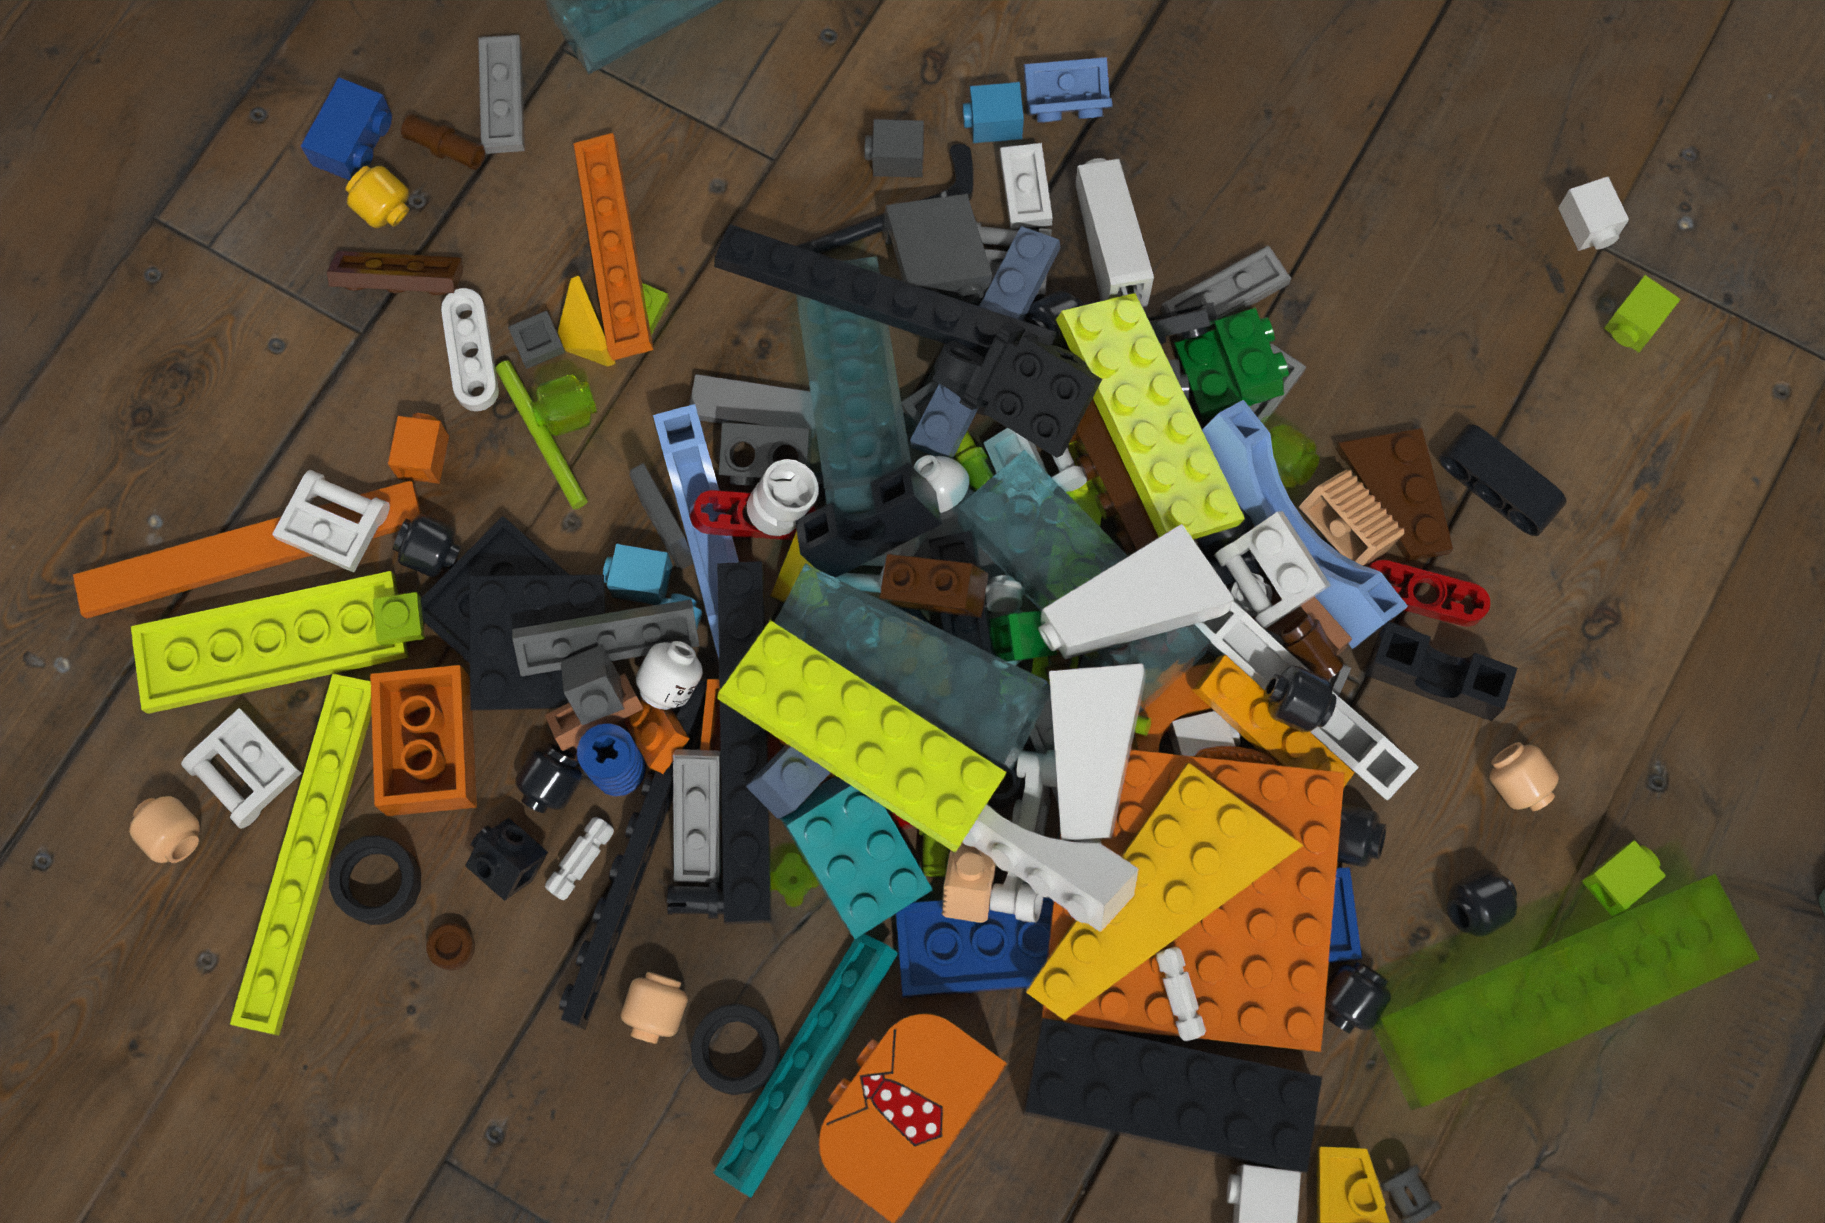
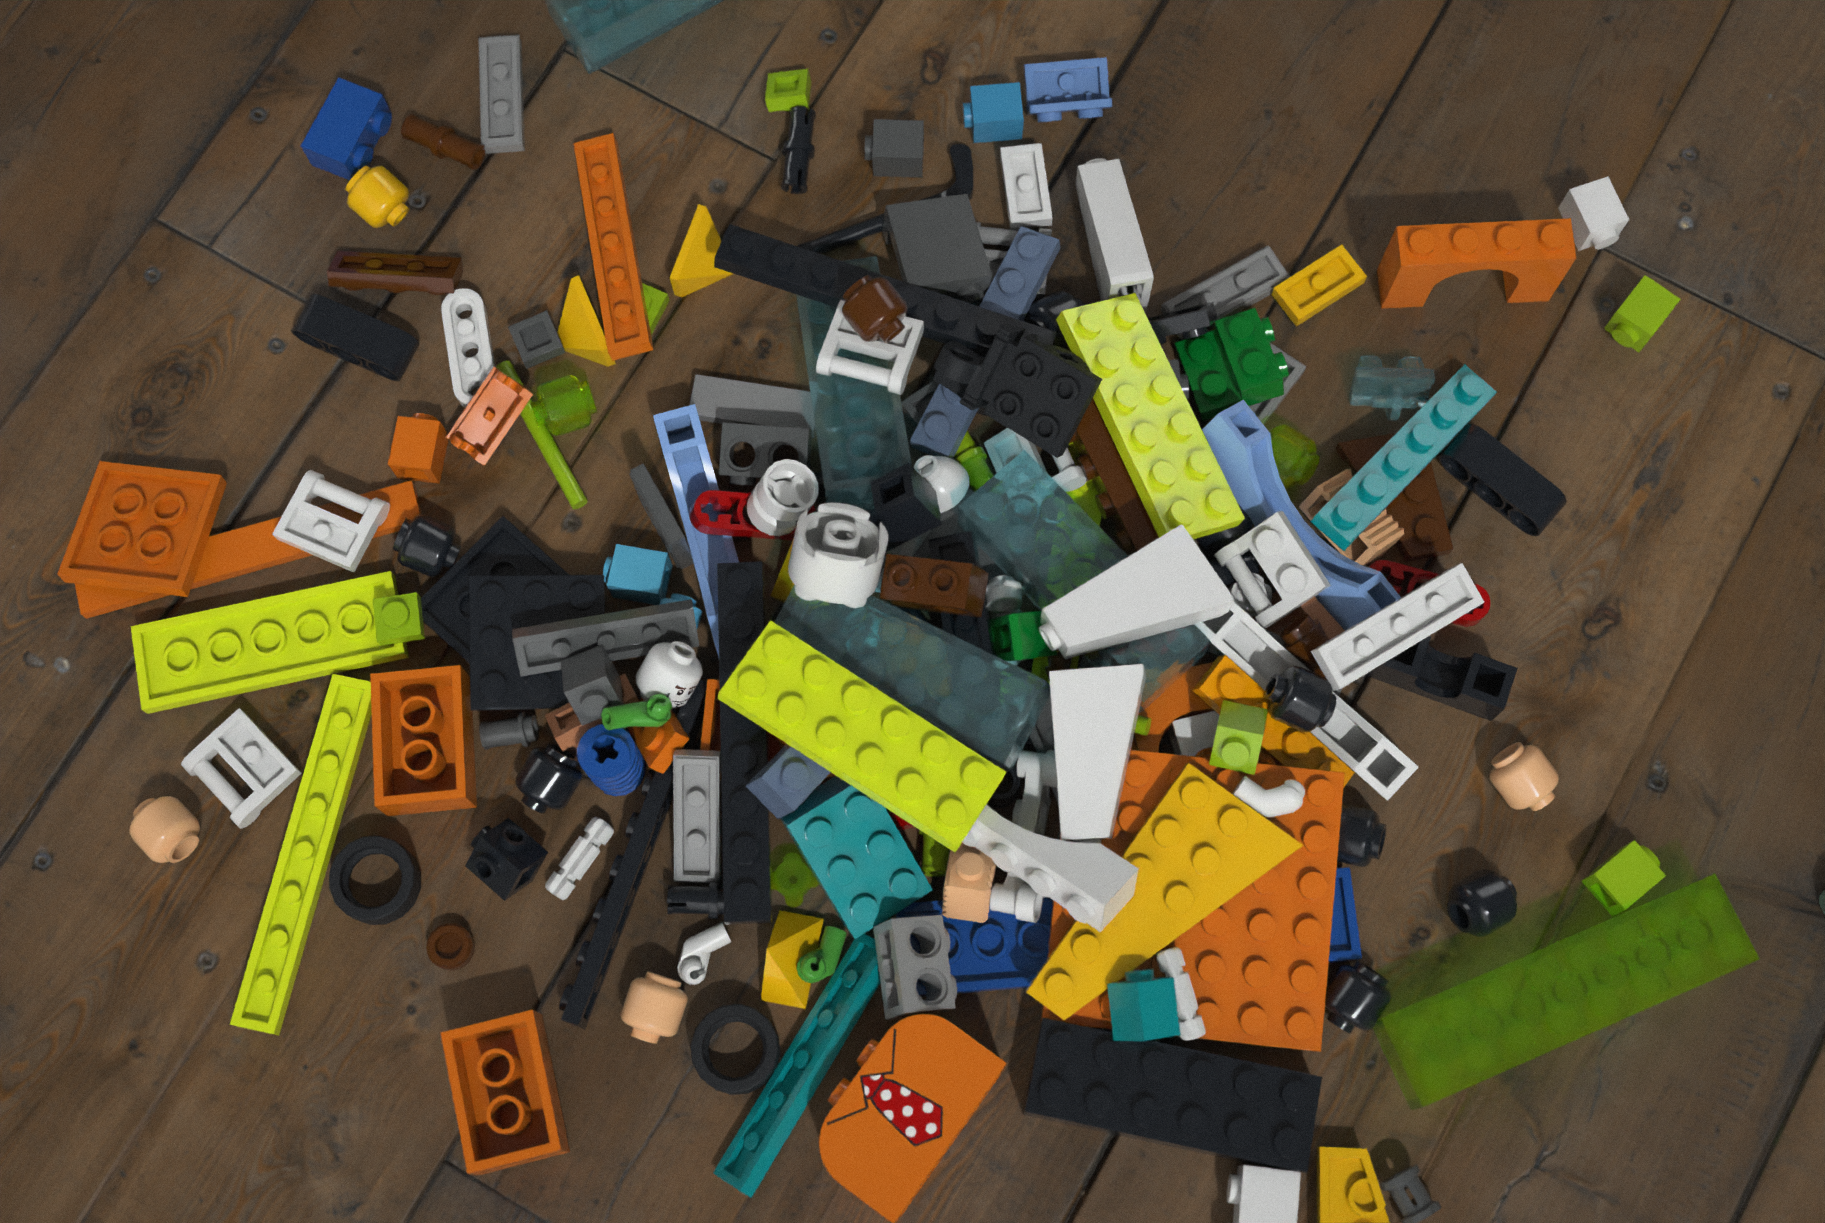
(142, 529): none -> orange plate
(355, 337): none -> black beam
(489, 415): none -> orange hinge
(504, 1092): none -> orange brick
(509, 731): none -> dark grey pin
(638, 714): none -> bright green arm
(695, 261): none -> yellow slope
(697, 952): none -> white arm
(788, 90): none -> lime plate
(790, 940): none -> yellow slope
(798, 150): none -> black pin
(823, 960): none -> bright green arm
(837, 555): none -> white brick
(874, 309): none -> reddish brown head
(898, 350): none -> white plate
(902, 966): none -> light grey brick
(1143, 1007): none -> teal brick
(1238, 737): none -> lime brick
(1273, 801): none -> white arm
(1319, 285): none -> yellow plate
(1391, 388): none -> clear light blue hips
(1397, 627): none -> white plate
(1403, 457): none -> teal plate
(1528, 252): none -> orange arch

